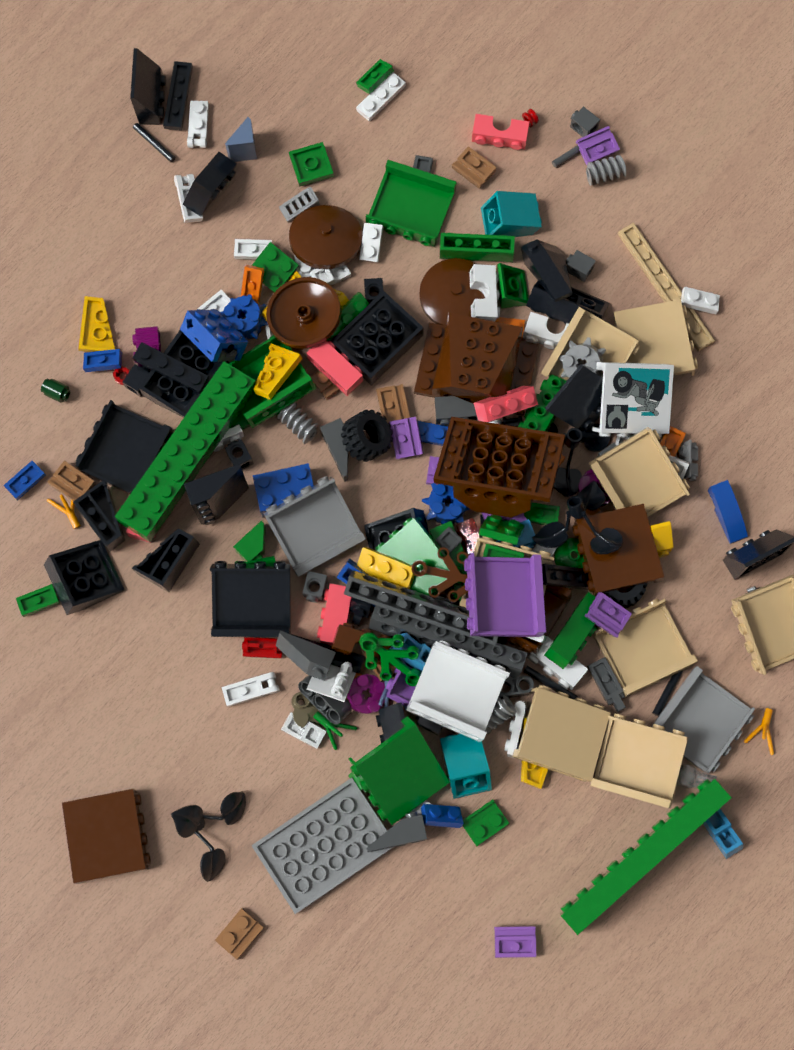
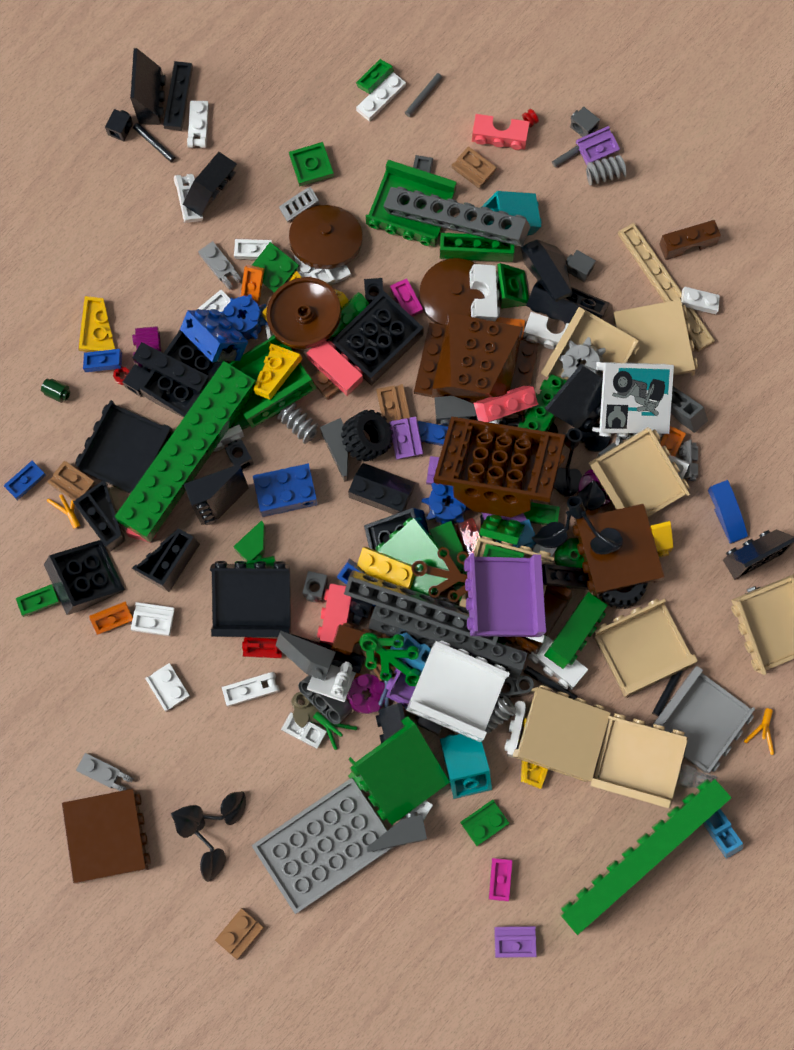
(102, 772): none -> light grey hinge
(111, 618): none -> orange plate
(119, 124): none -> black brick
(152, 619): none -> white plate
(167, 687): none -> white plate
(219, 264): none -> light grey hinge
(242, 143): sand blue slope -> none
(313, 525): light grey panel -> none
(371, 242): white plate -> none
(381, 489): none -> black slope
(406, 297): none -> dark pink plate
(421, 97): none -> dark grey bar
(442, 816): blue plate -> none
(449, 539): dark grey tile -> none
(500, 879): none -> dark pink plate
(514, 235): none -> dark grey brick
(607, 683): dark grey hinge -> none
(608, 614): medium lavender plate -> none
(687, 410): none -> dark grey slope
(700, 235): none -> reddish brown arch

